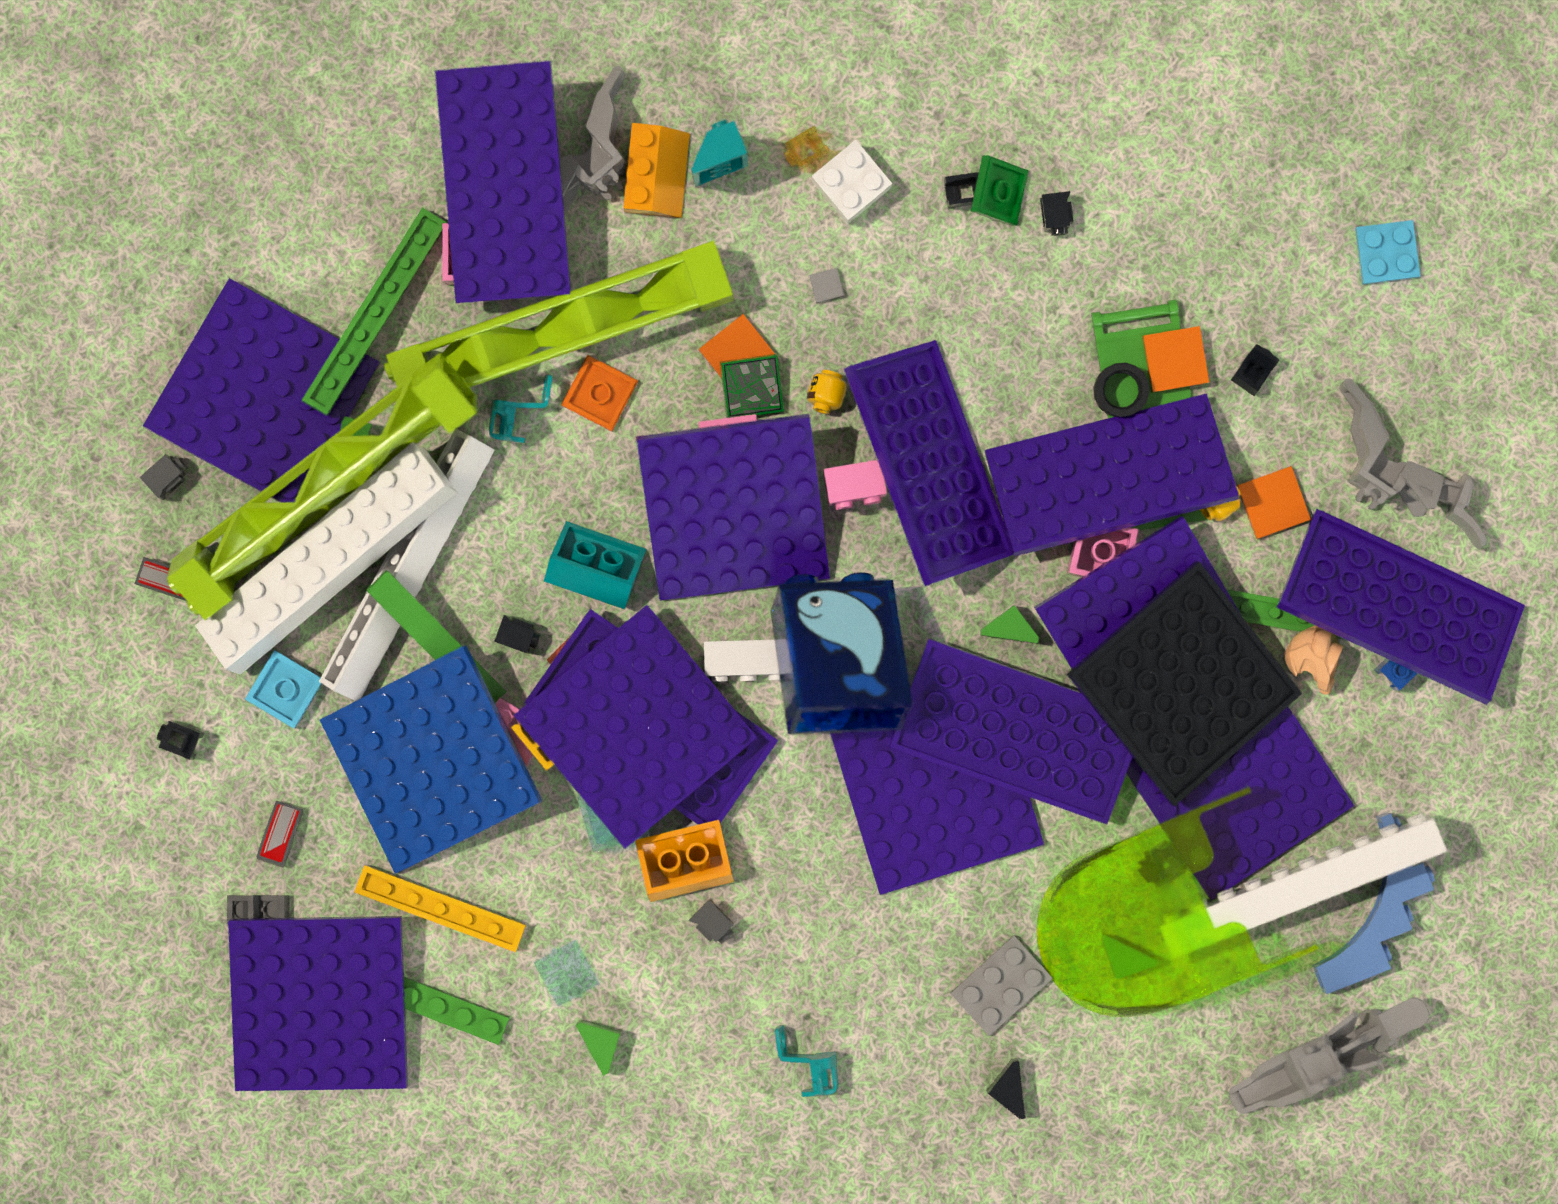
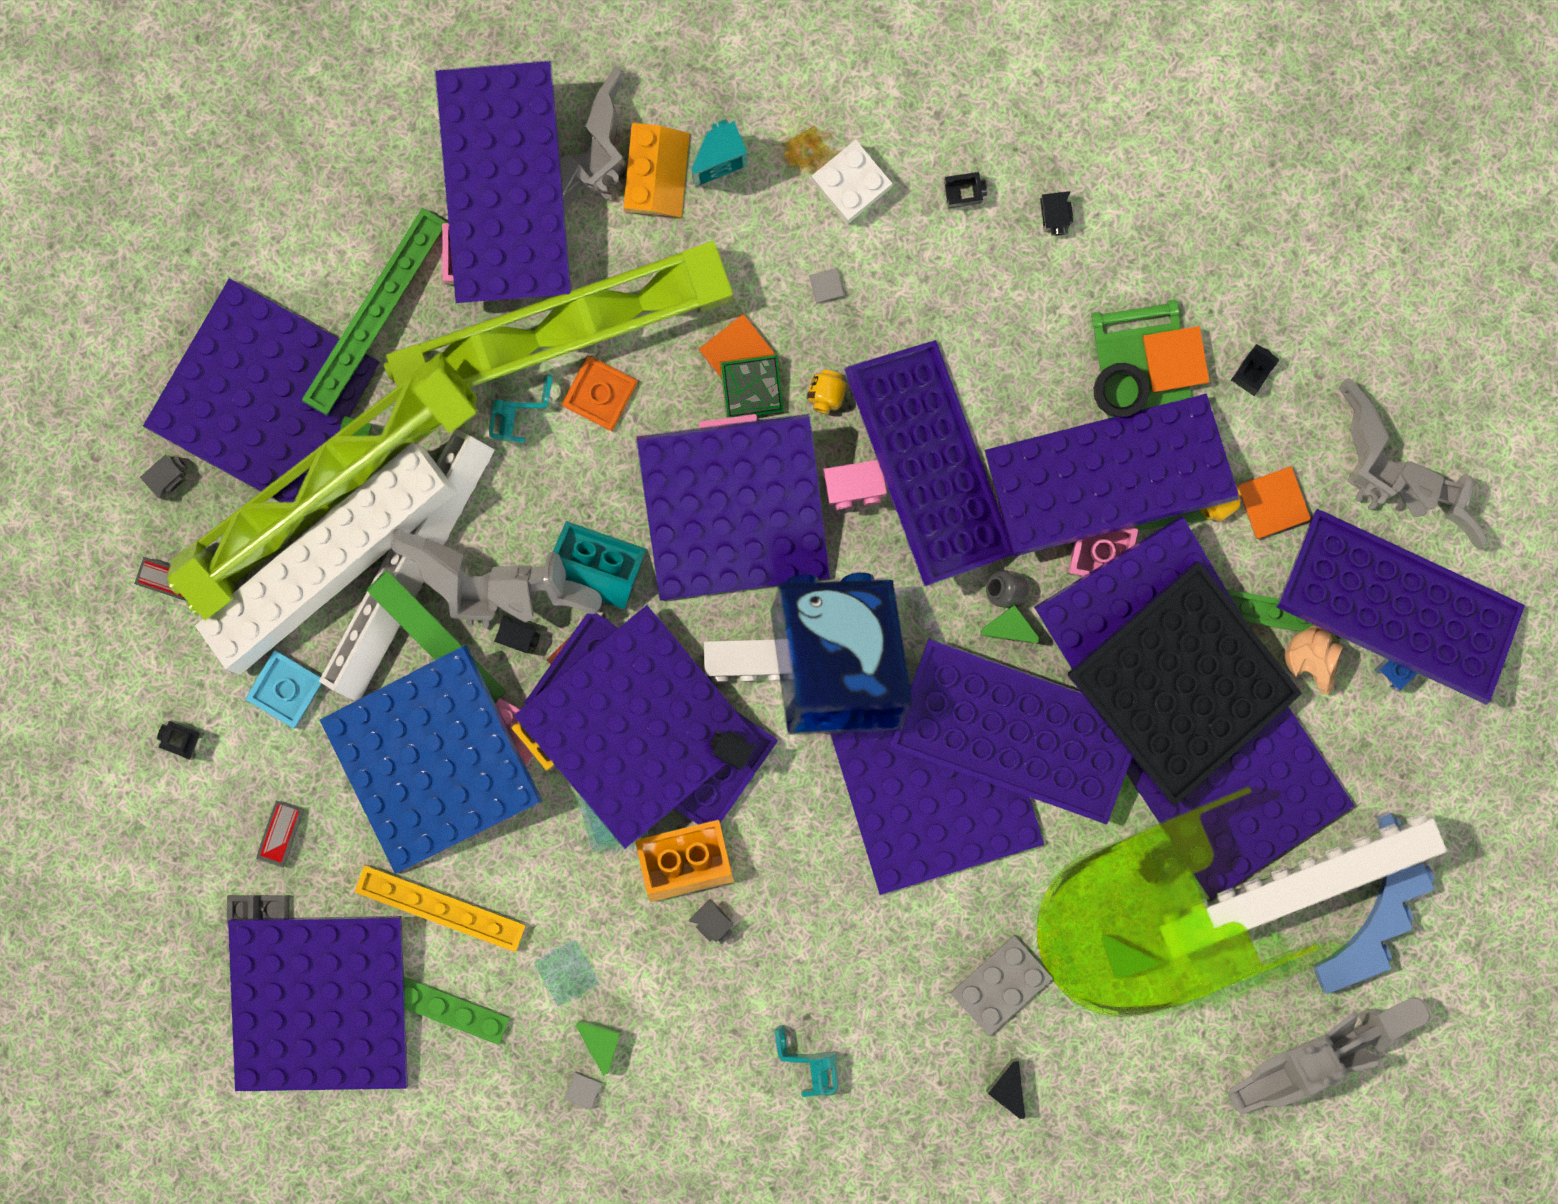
(504, 587): none -> light grey piece
(582, 1090): none -> light grey tile
(731, 748): none -> black window
(999, 190): green tile -> none
(1006, 589): none -> dark grey head
(1387, 252): medium azure plate -> none

